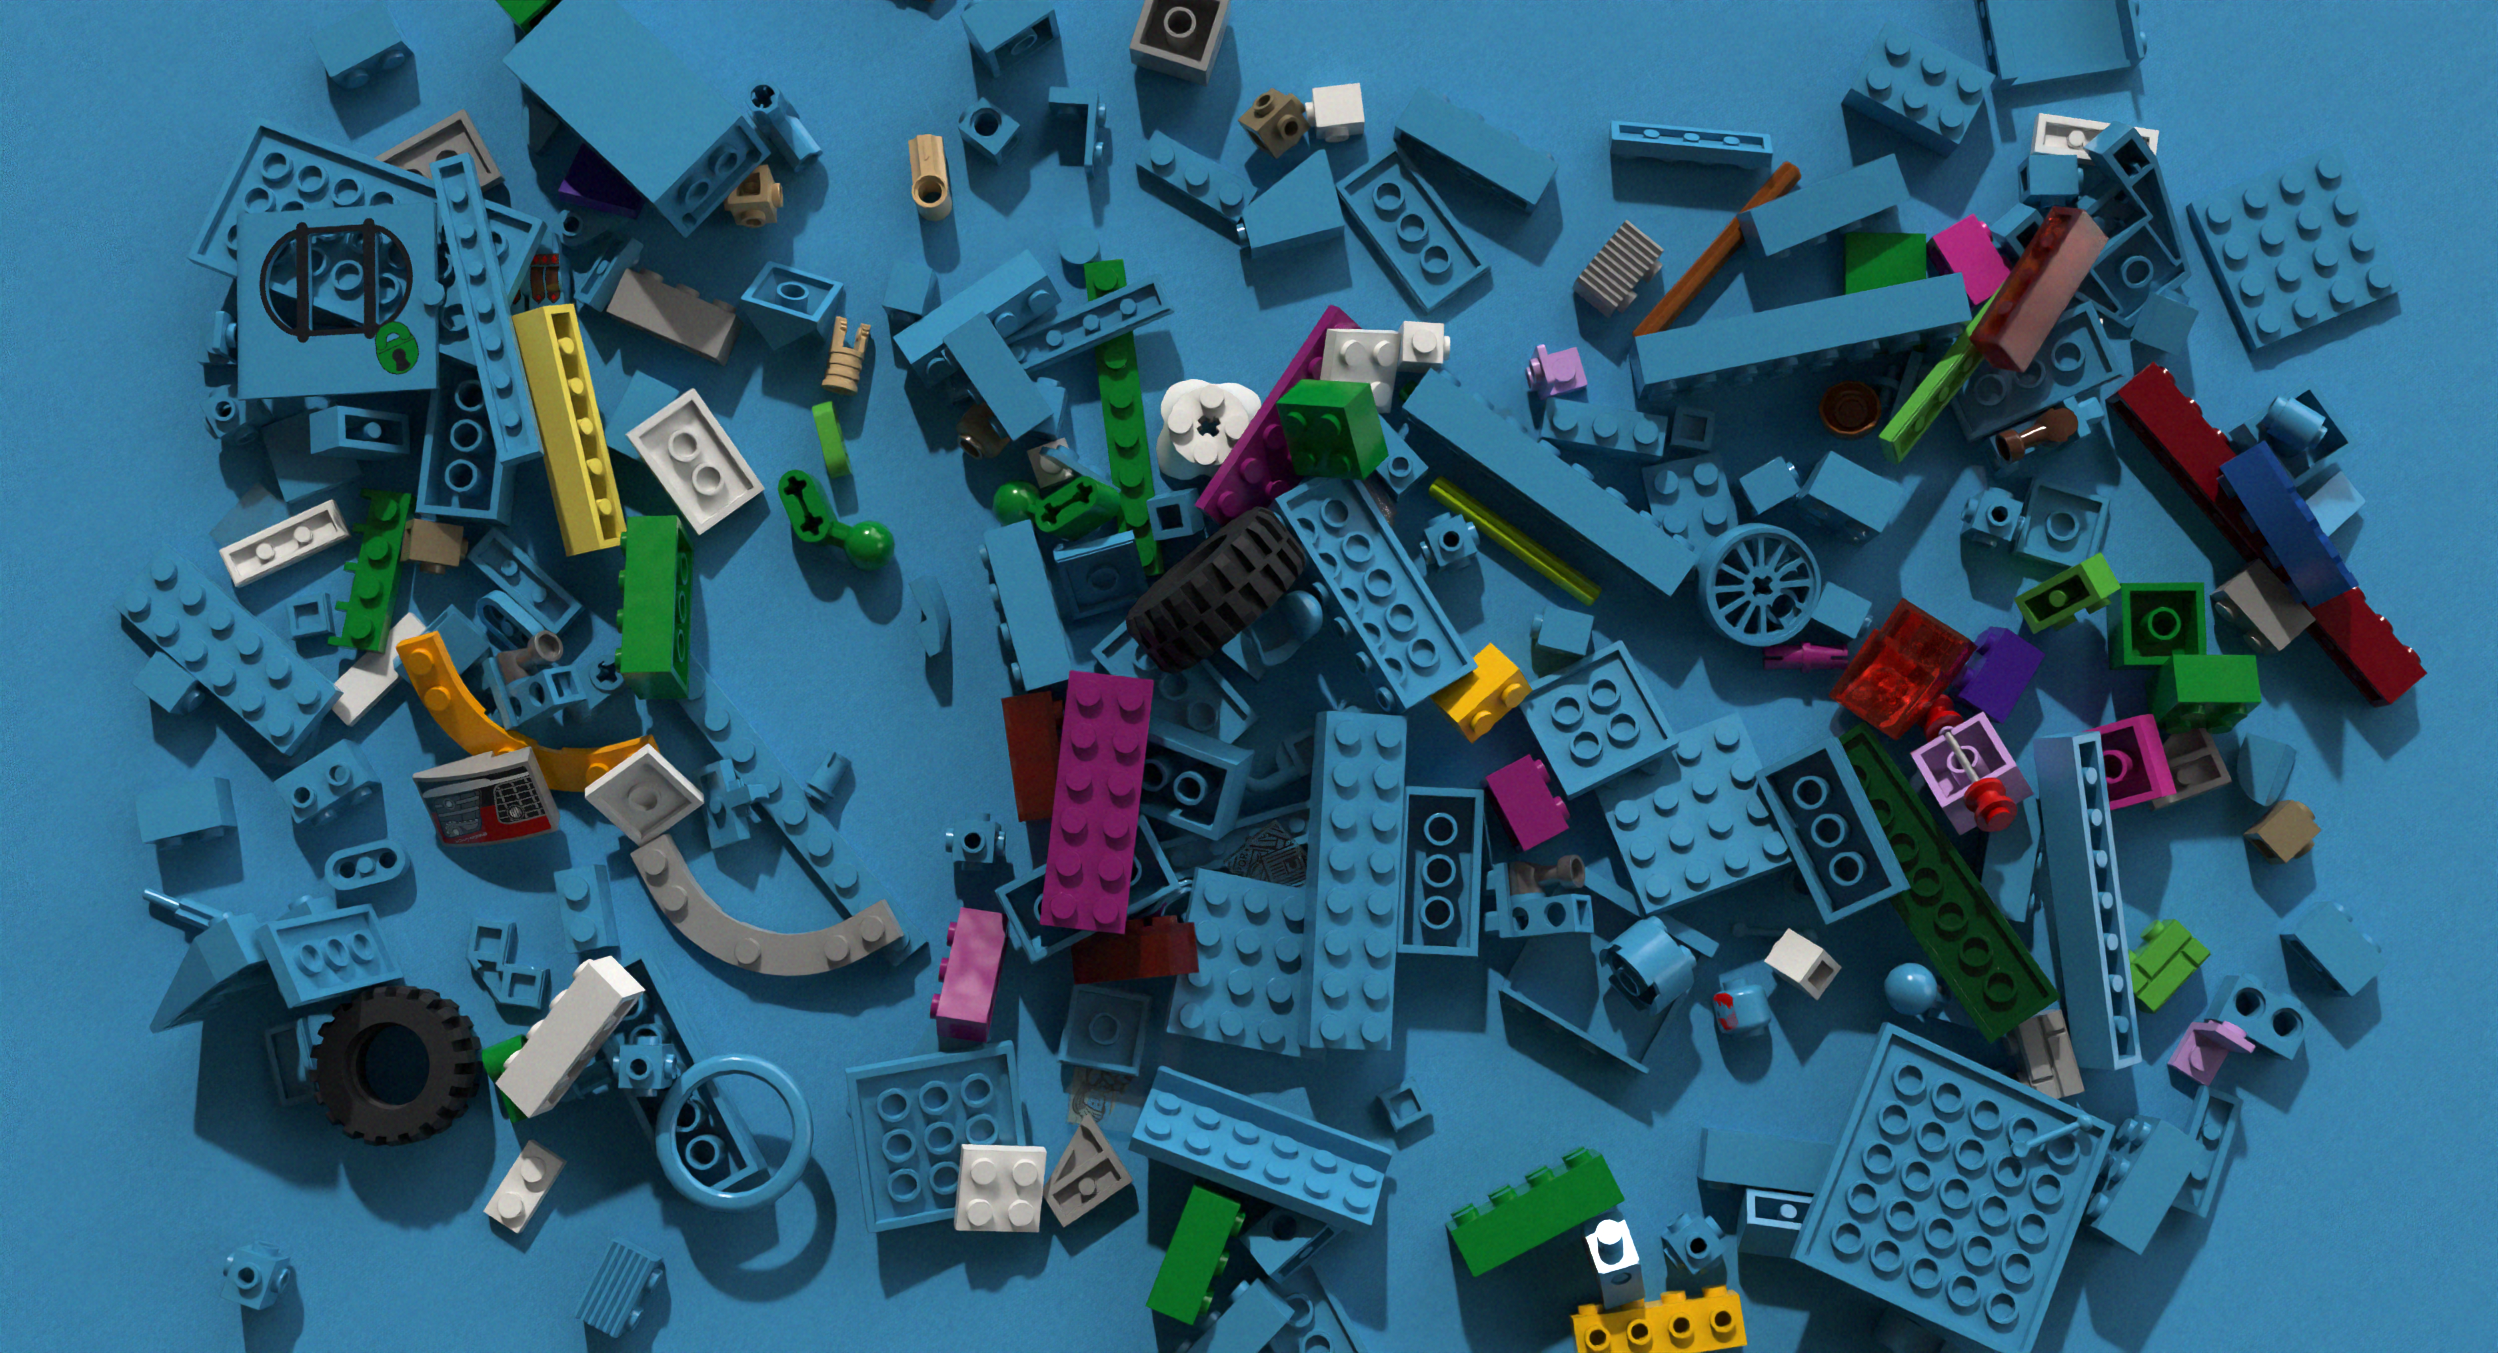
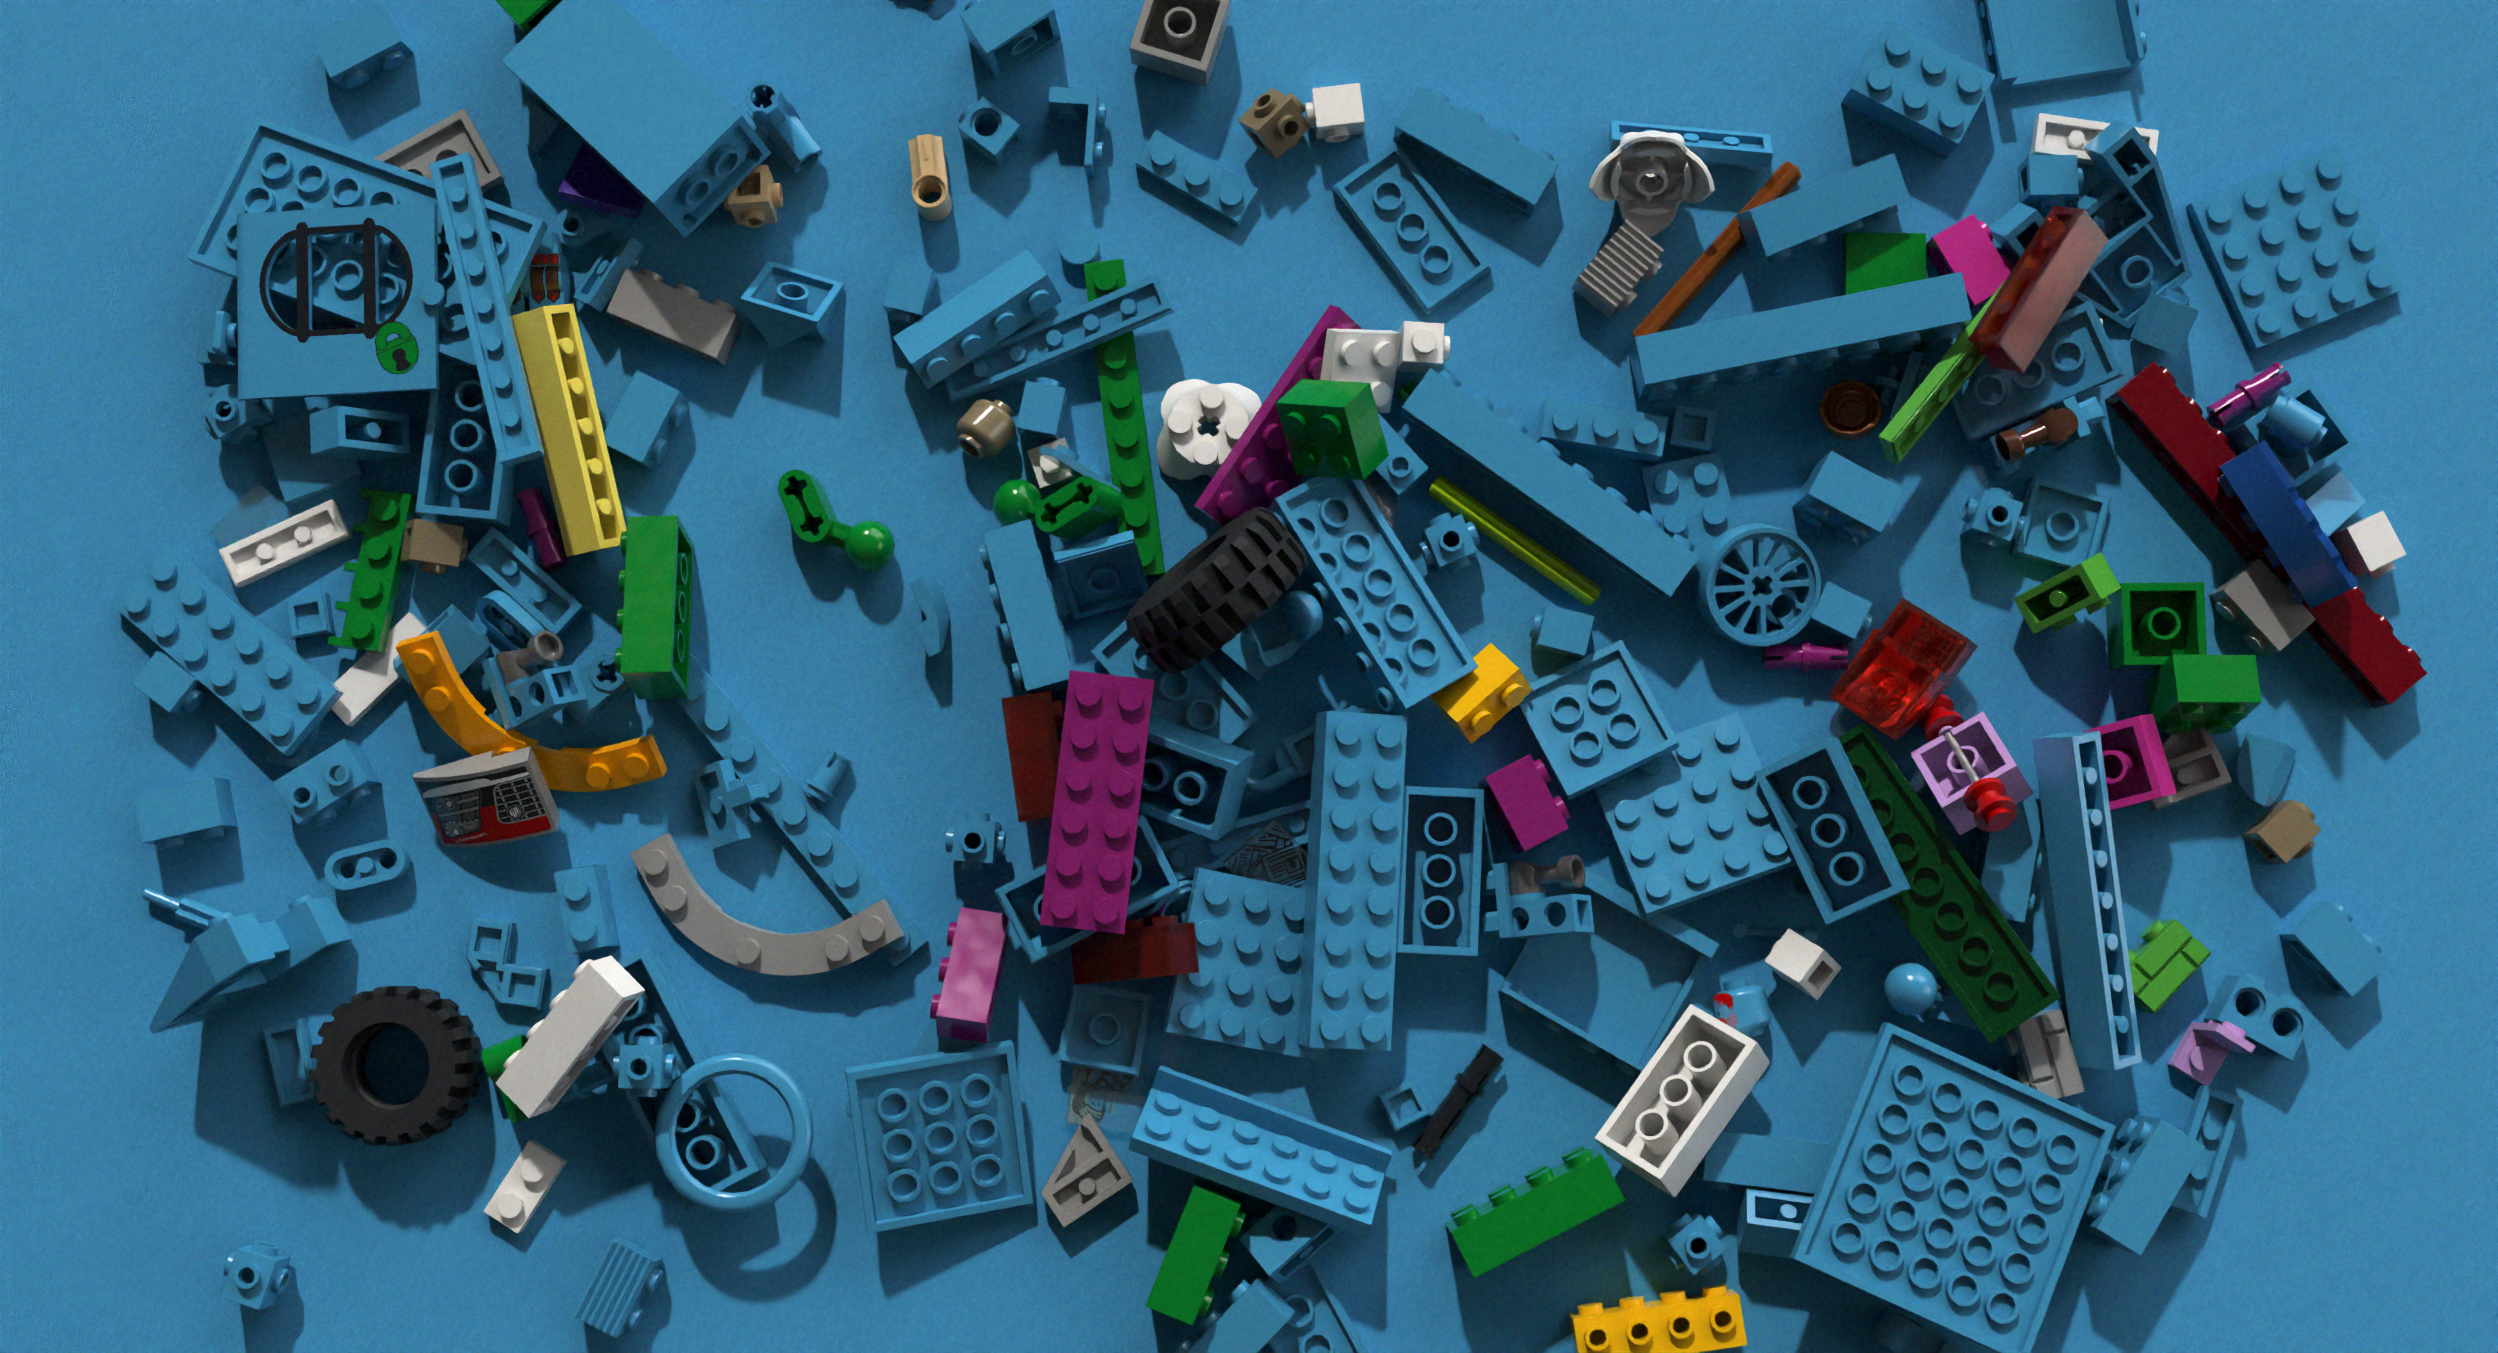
(328, 954): dark azure plate -> none
(542, 529): none -> magenta pin
(644, 795): white plate -> none
(695, 461): white plate -> none
(832, 439): bright green beam -> none
(843, 362): tan hinge -> none
(995, 378): dark azure brick -> none
(1000, 1188): white plate -> none
(1175, 514): dark azure brick -> none
(1293, 211): dark azure slope -> none
(1456, 1103): none -> black pin
(1555, 373): lavender bracket -> none
(1612, 1253): dark azure torso -> none
(1648, 966): dark azure brick -> none
(1653, 198): none -> white brick
(1683, 1100): none -> white brick
(1767, 487): dark azure brick -> none
(1996, 674): dark purple brick -> none
(2021, 1149): dark azure hinge -> none
(2248, 395): none -> magenta pin
(2369, 546): none -> white brick

